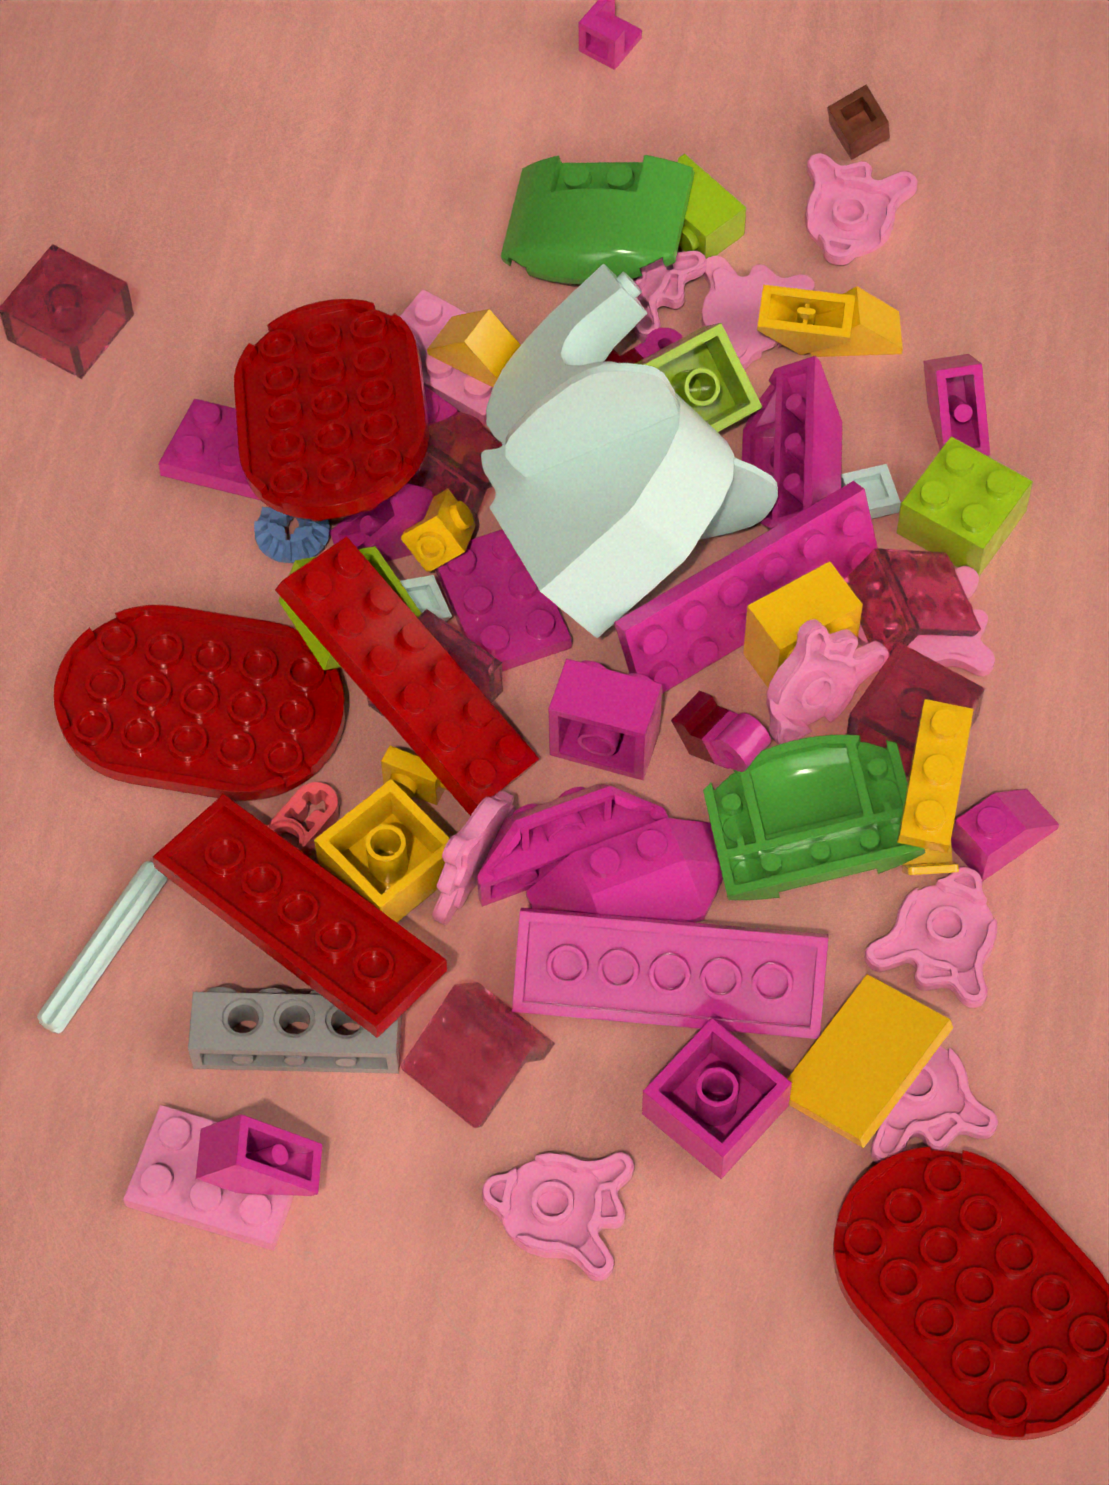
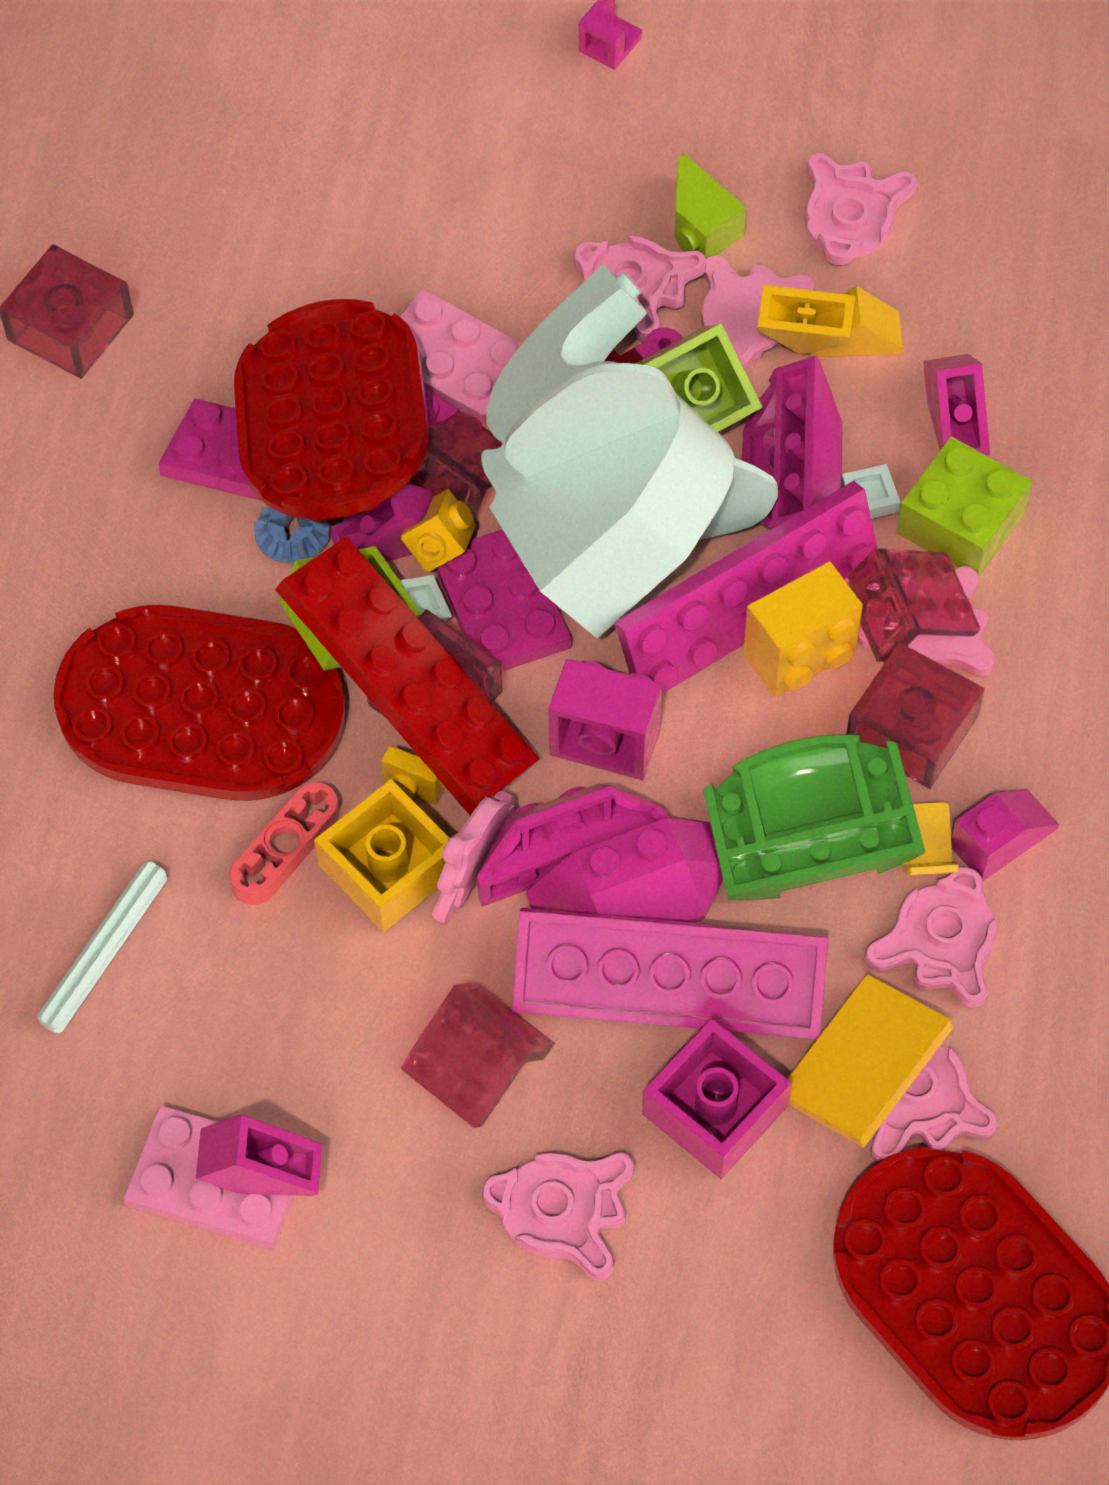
(270, 1048): light grey brick -> none
(300, 915): red plate -> none
(475, 345): yellow slope -> none
(596, 214): bright green slope -> none
(720, 734): leg -> none
(818, 679): bright pink tile -> none
(858, 122): copper brick -> none
(935, 776): yellow plate -> none

